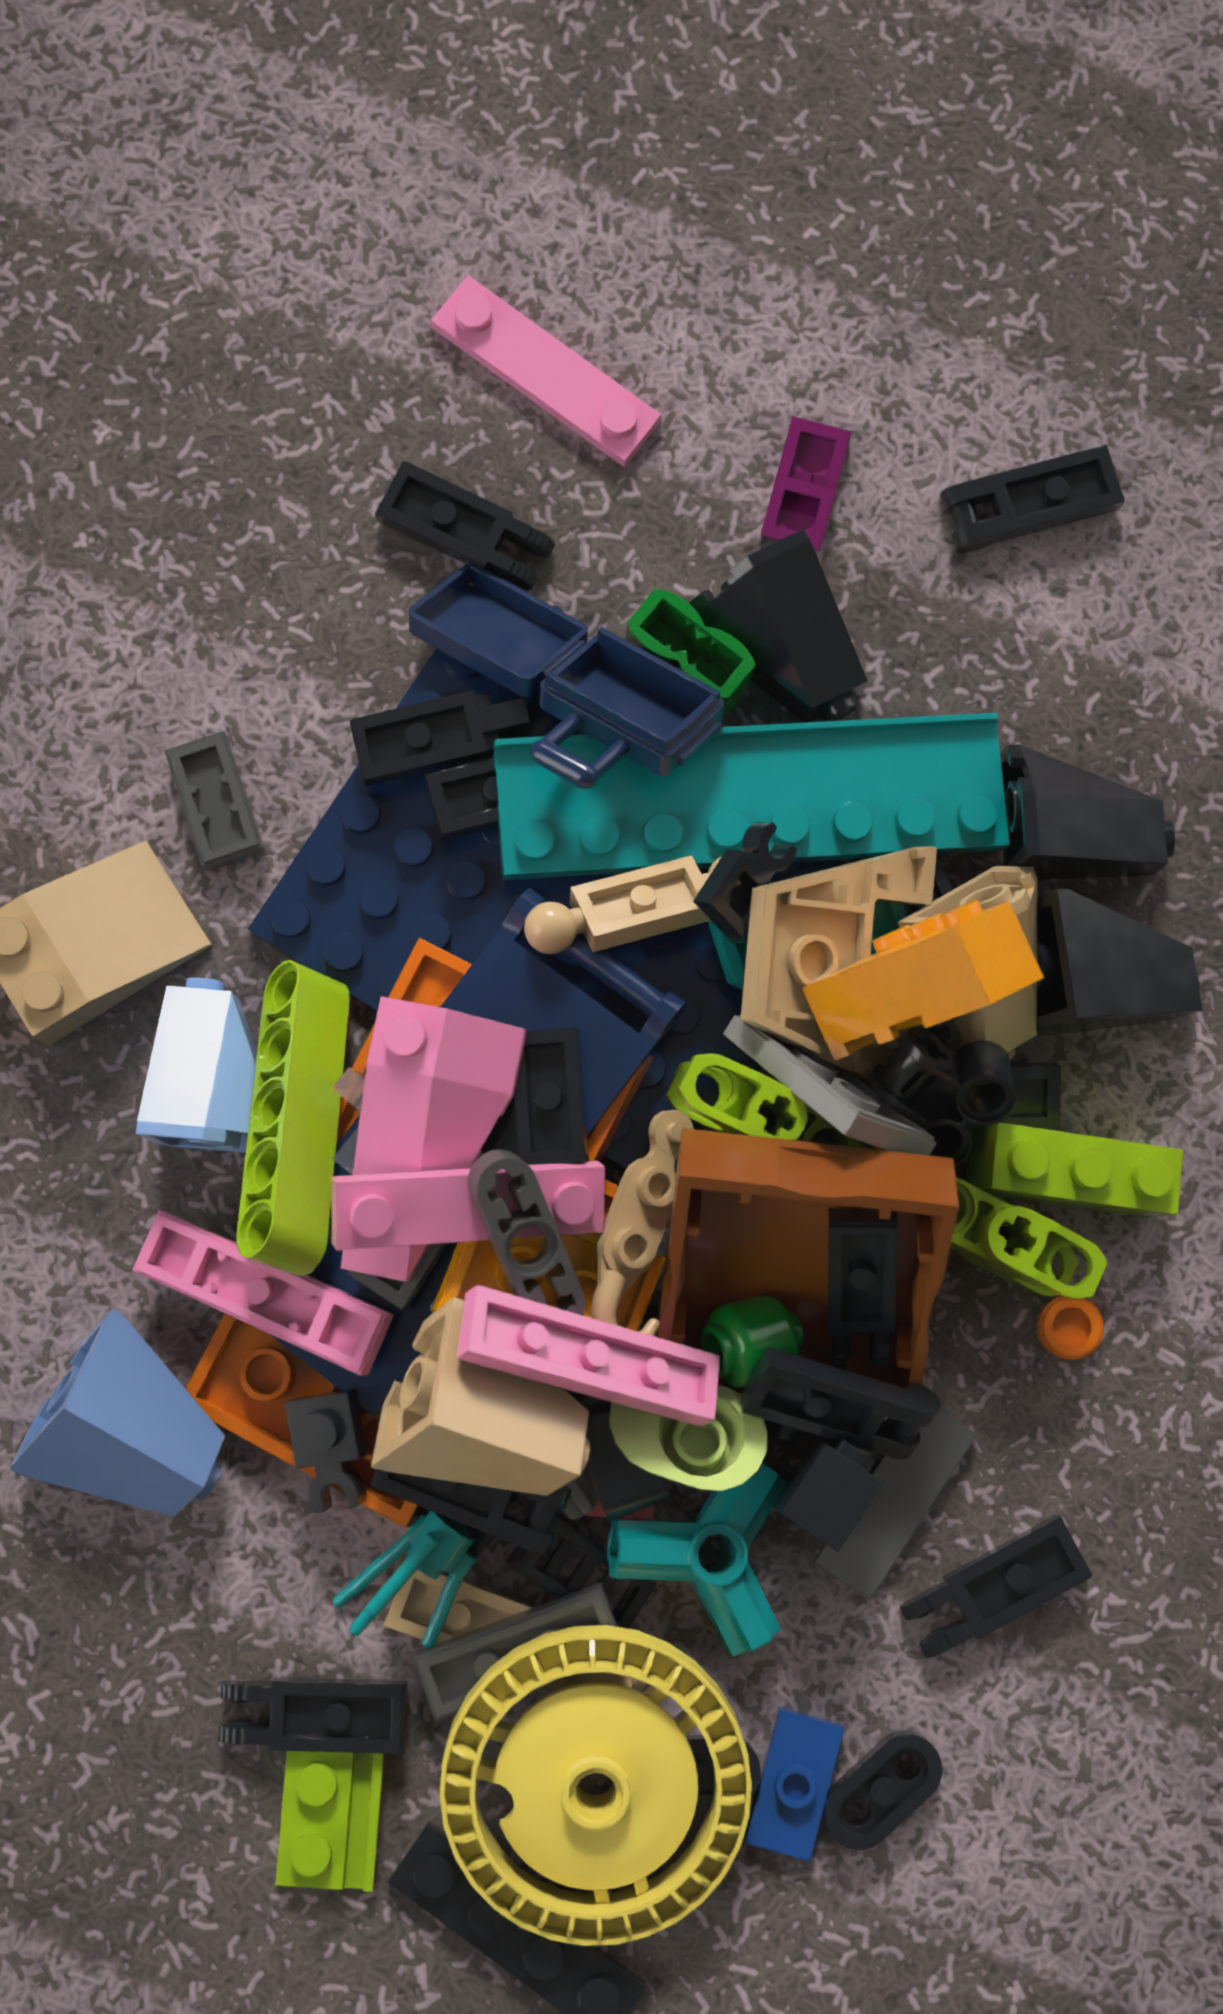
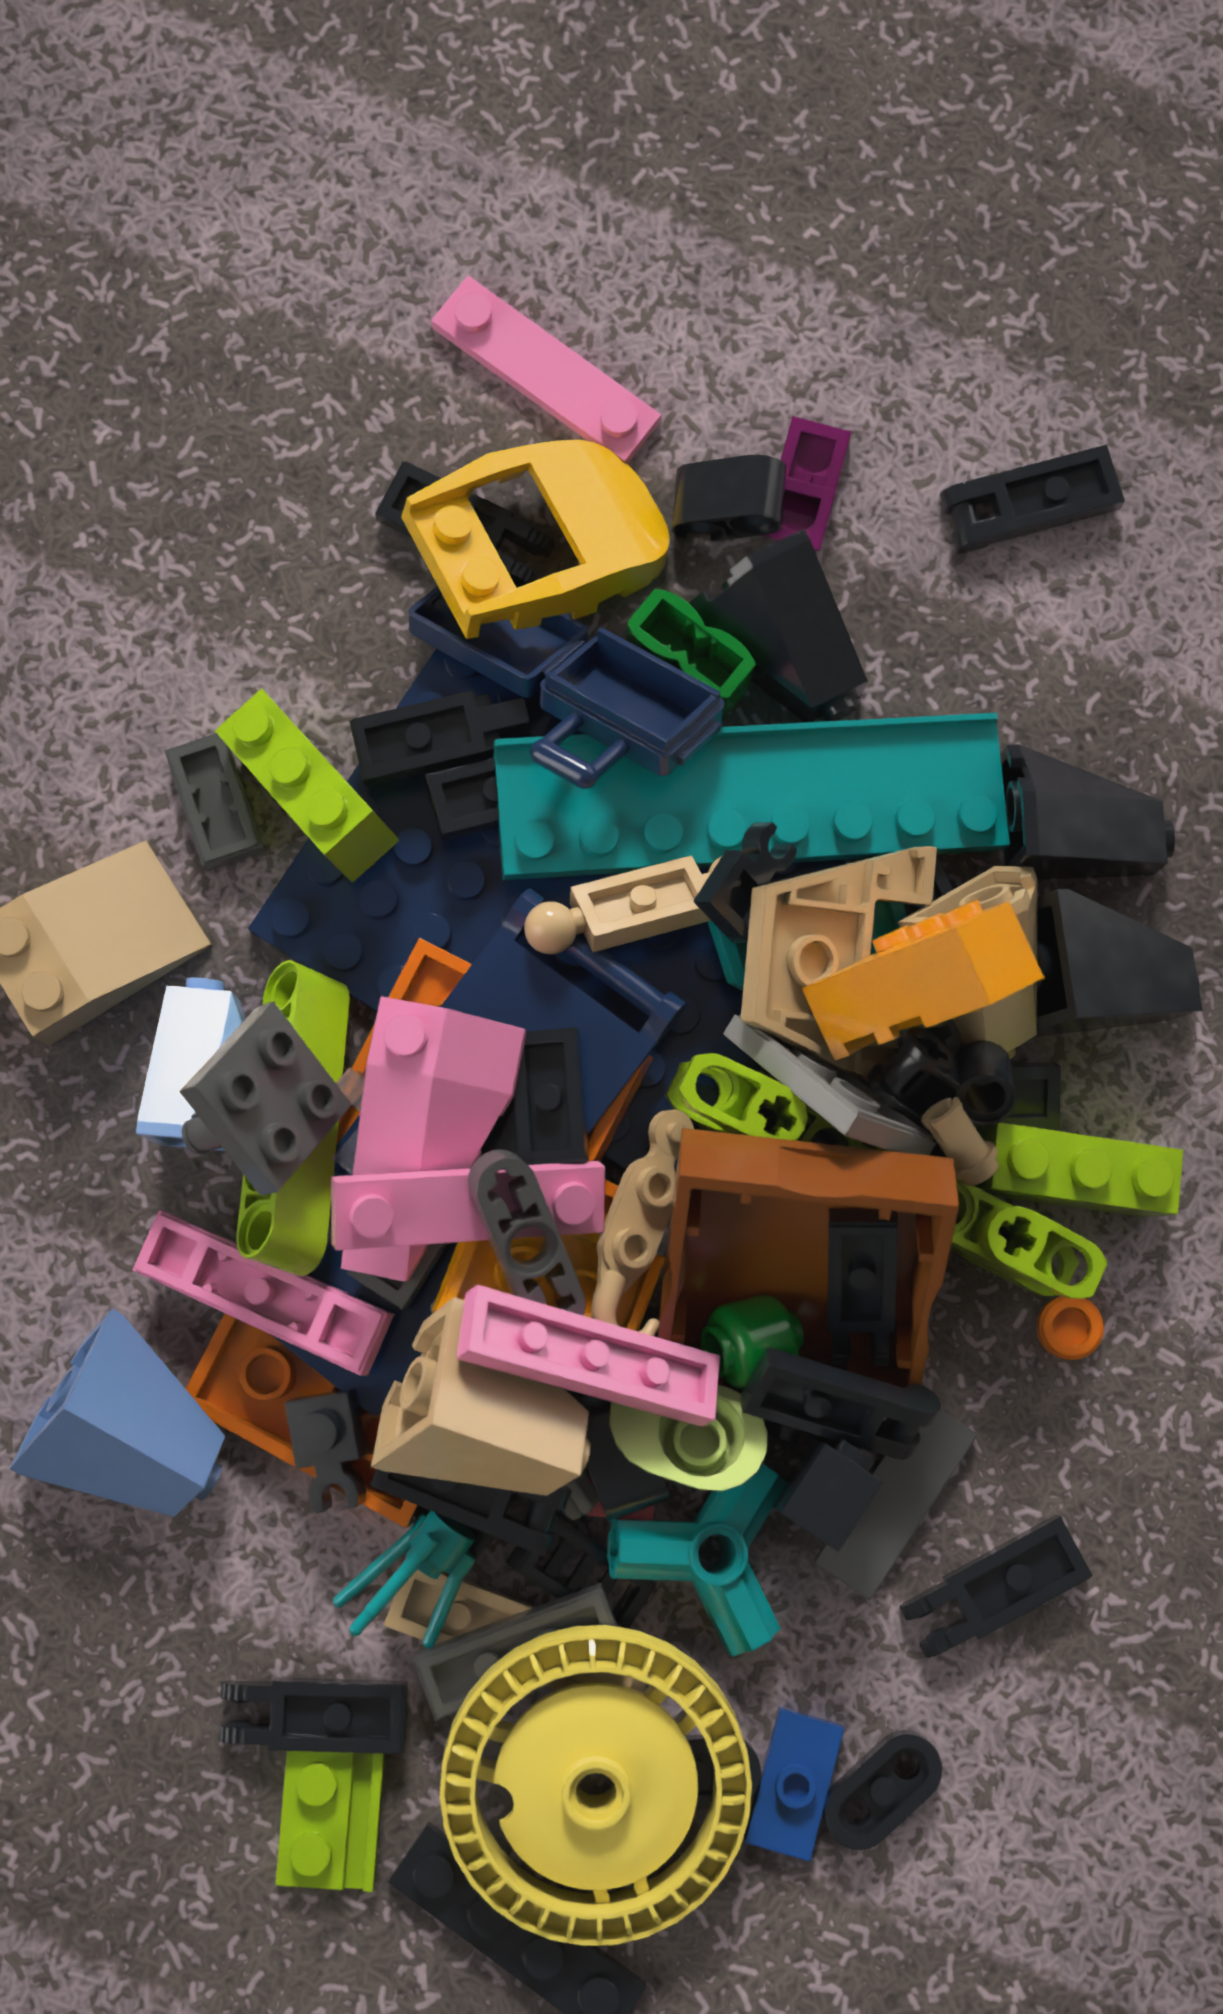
(262, 1100): none -> dark grey plate
(306, 786): none -> lime brick
(597, 506): none -> yellow slope
(730, 497): none -> black beam
(960, 1140): none -> tan pin

